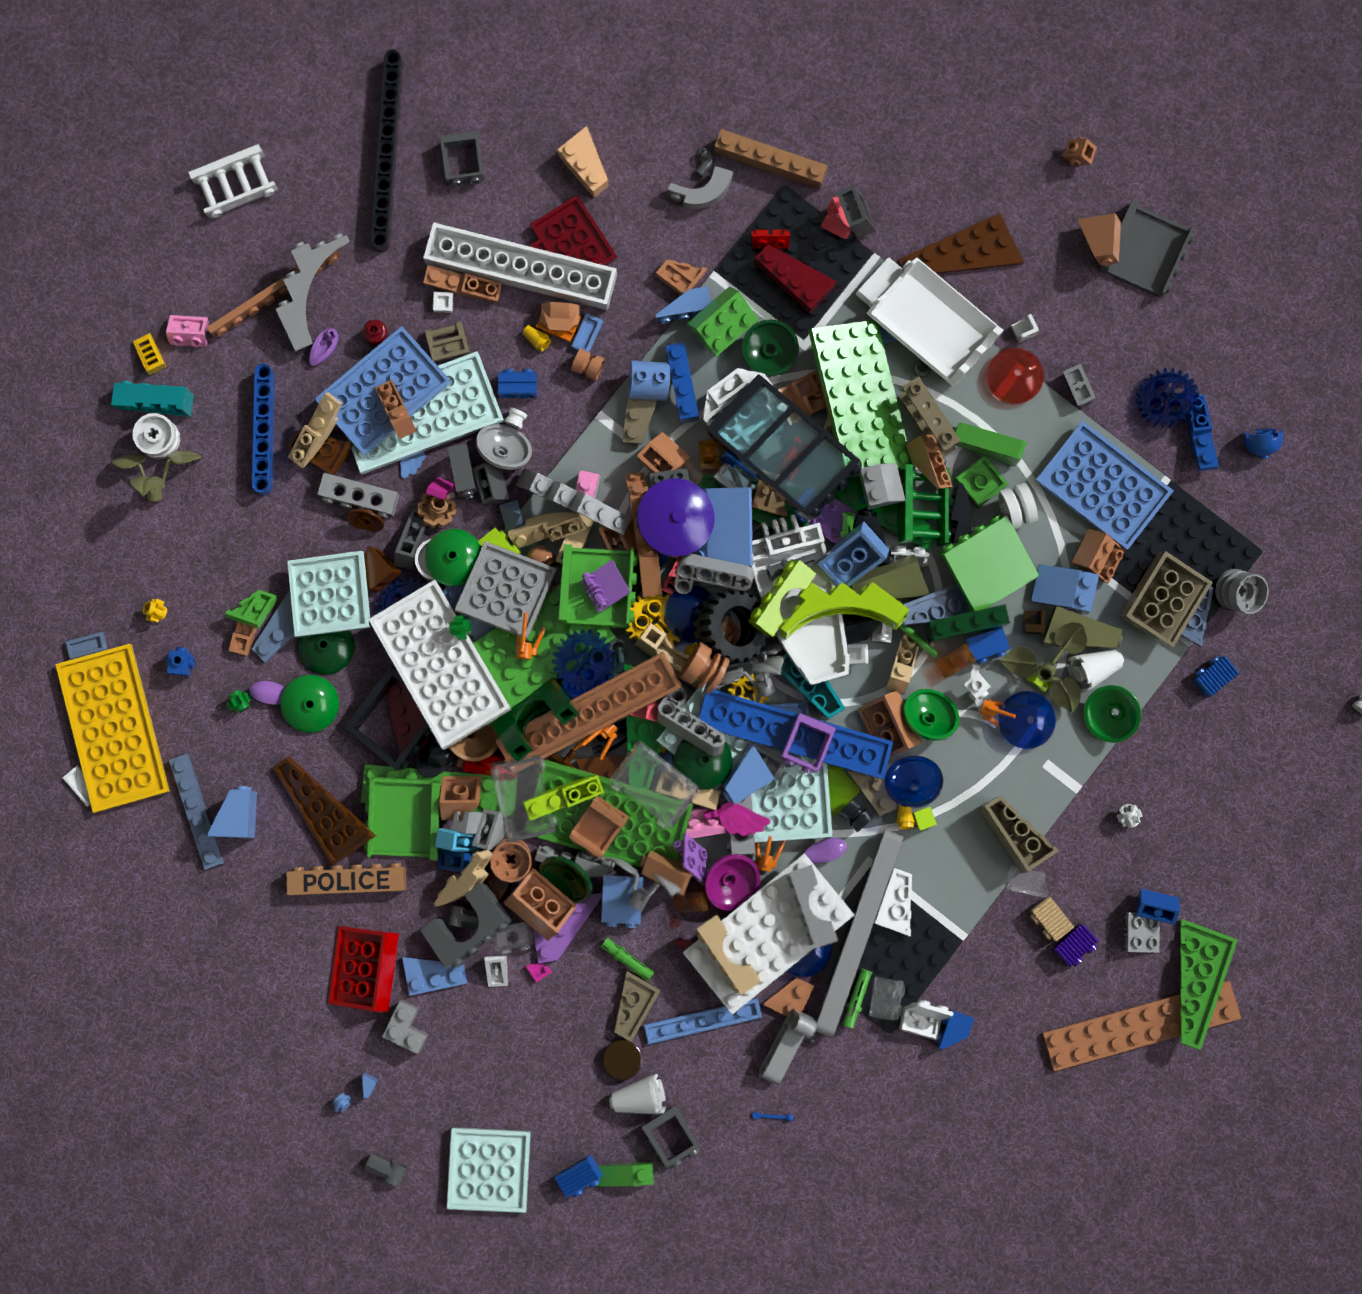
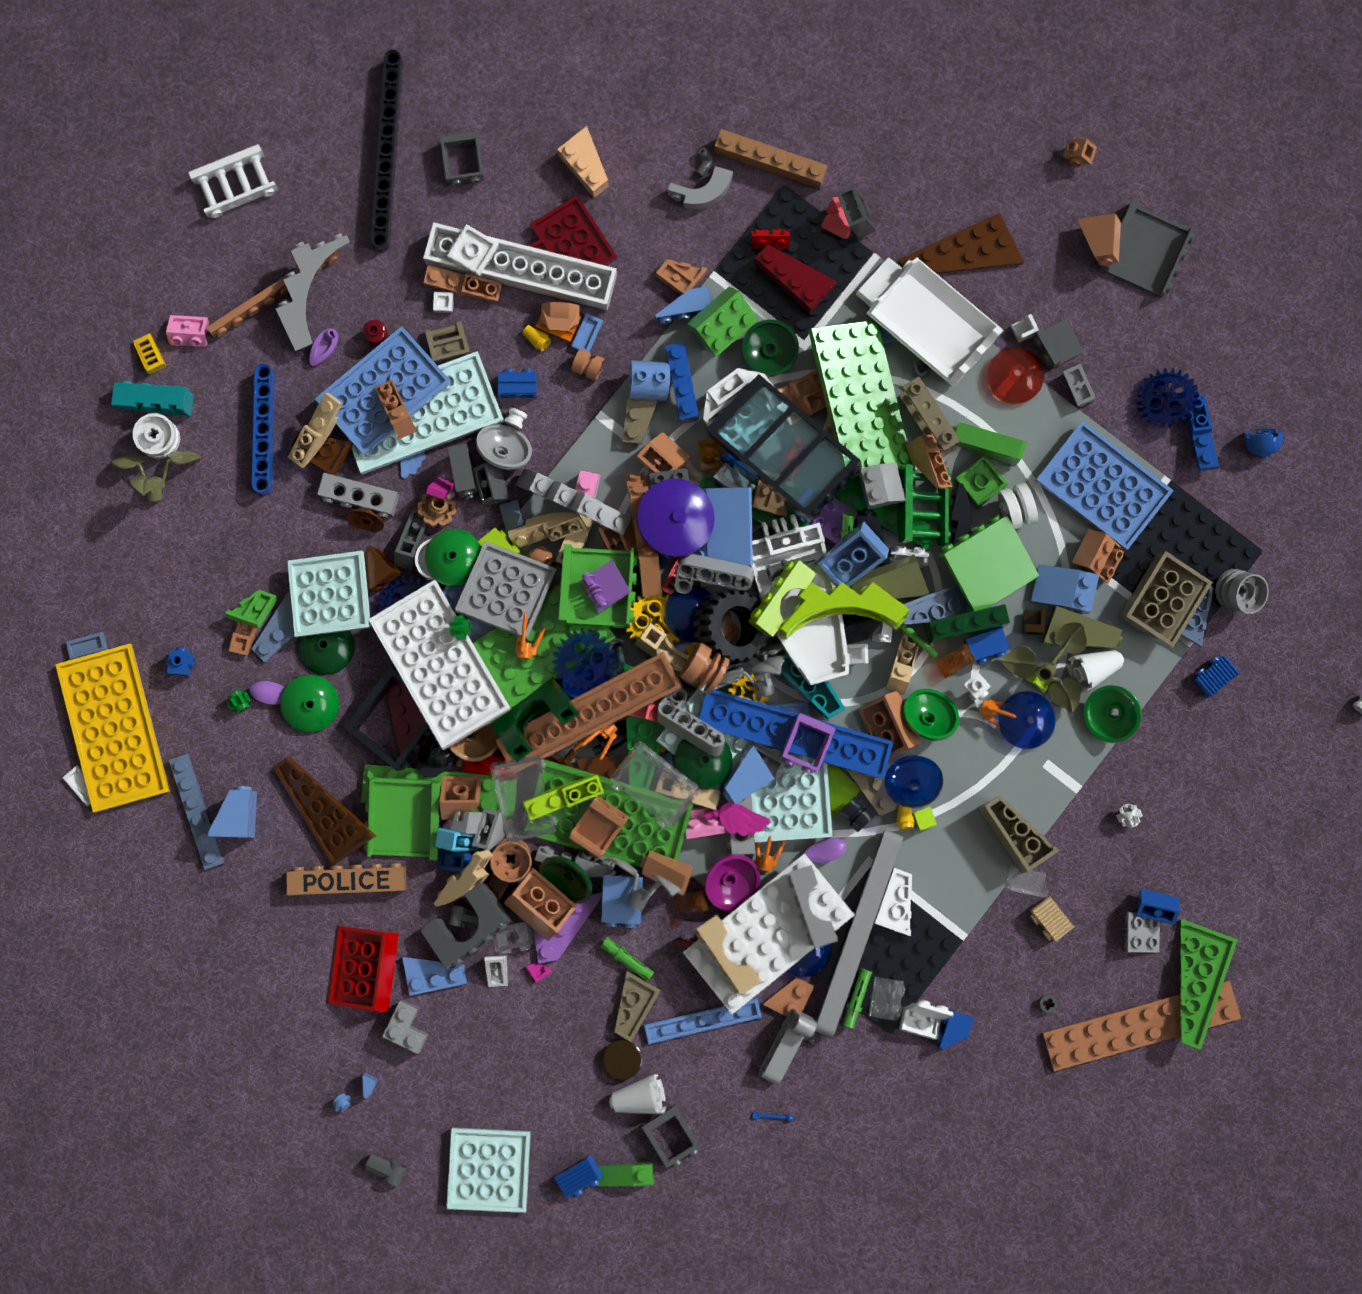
(154, 610): yellow gear -> none
(472, 250): none -> white tile
(693, 857): medium lavender hinge -> none
(1045, 998): none -> dark grey bush
(1057, 344): none -> dark grey bracket
(1075, 945): dark purple brick -> none

